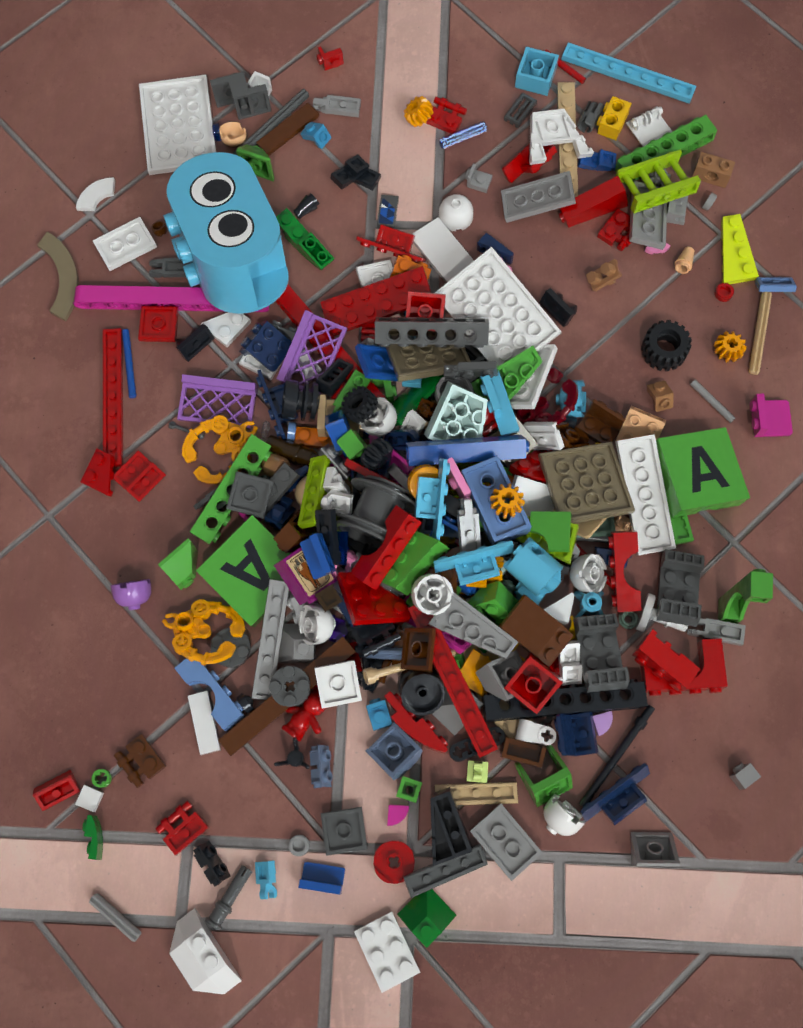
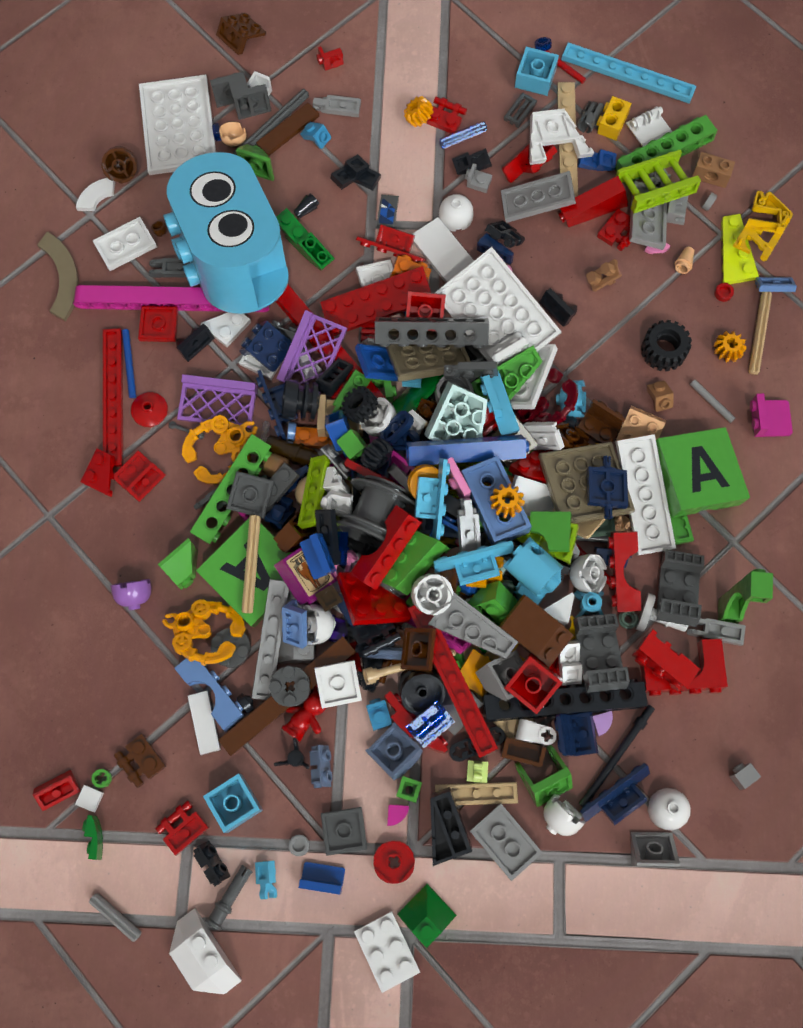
(119, 164): none -> reddish brown cylinder
(152, 416): none -> red dish
(232, 803): none -> medium azure brick
(236, 29): none -> reddish brown bracket
(251, 564): none -> tan axle
(294, 624): none -> medium blue bracket
(397, 427): none -> dark blue plate
(430, 724): none -> clear blue hinge
(434, 876): dark grey tile -> none
(465, 161): none -> black slope
(504, 231): none -> black plate
(508, 348): none -> white bracket
(543, 43): none -> clear blue tile
(607, 487): none -> dark blue plate
(669, 809): none -> white cylinder
(768, 204): none -> yellow piece

